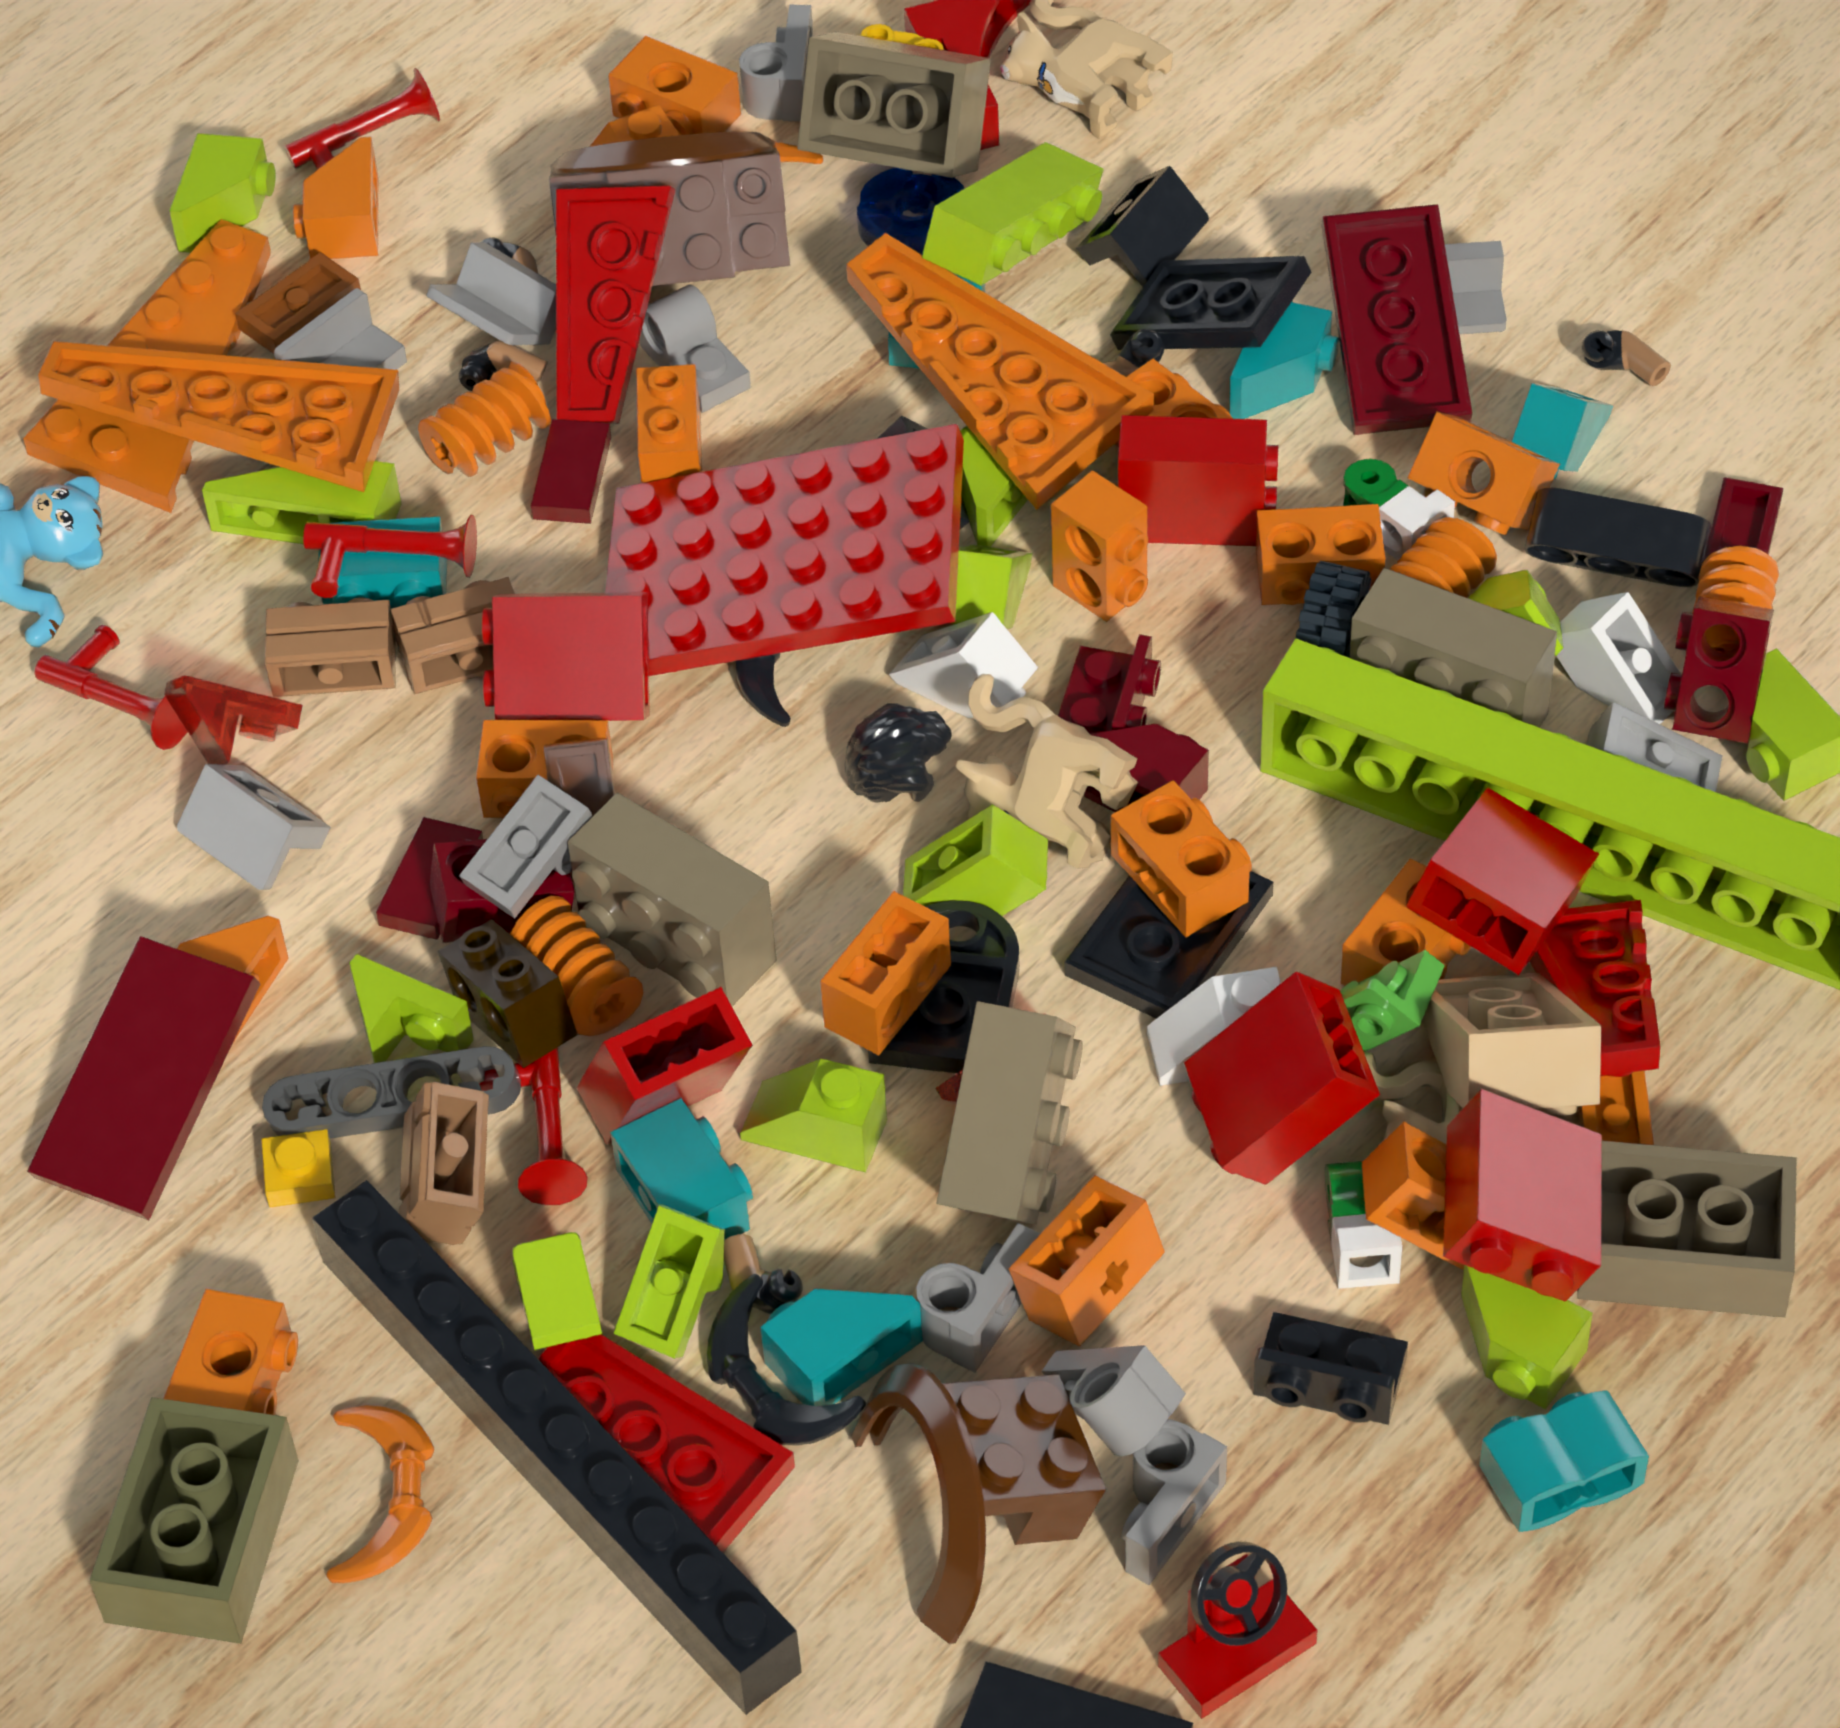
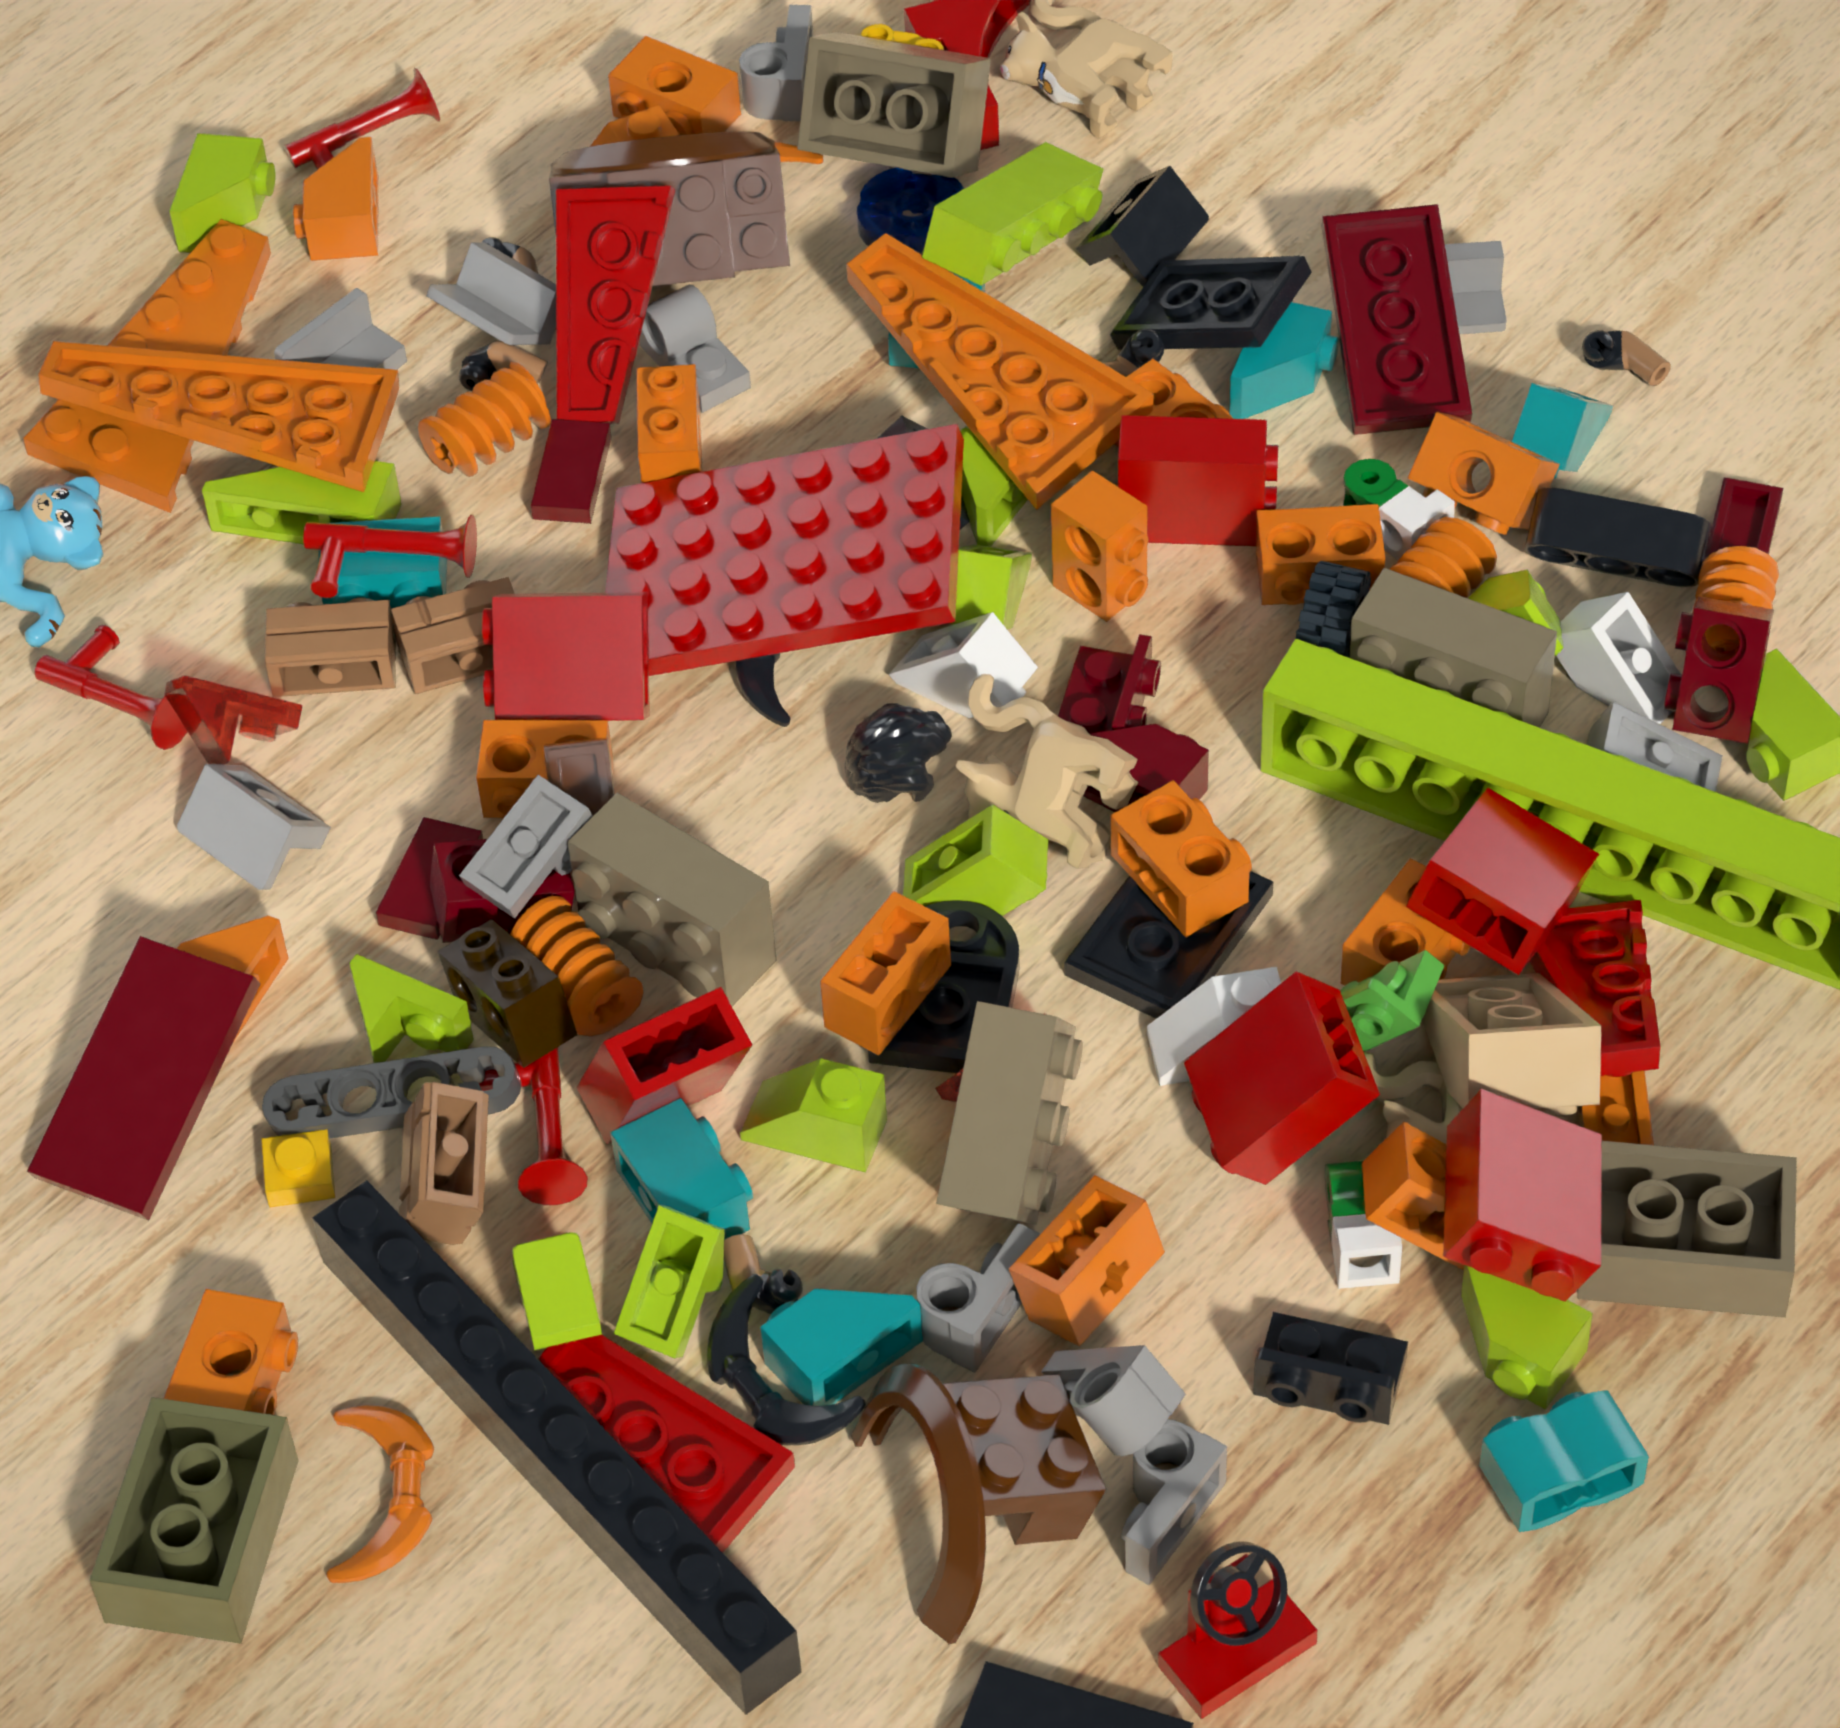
(295, 301): dark orange plate -> none

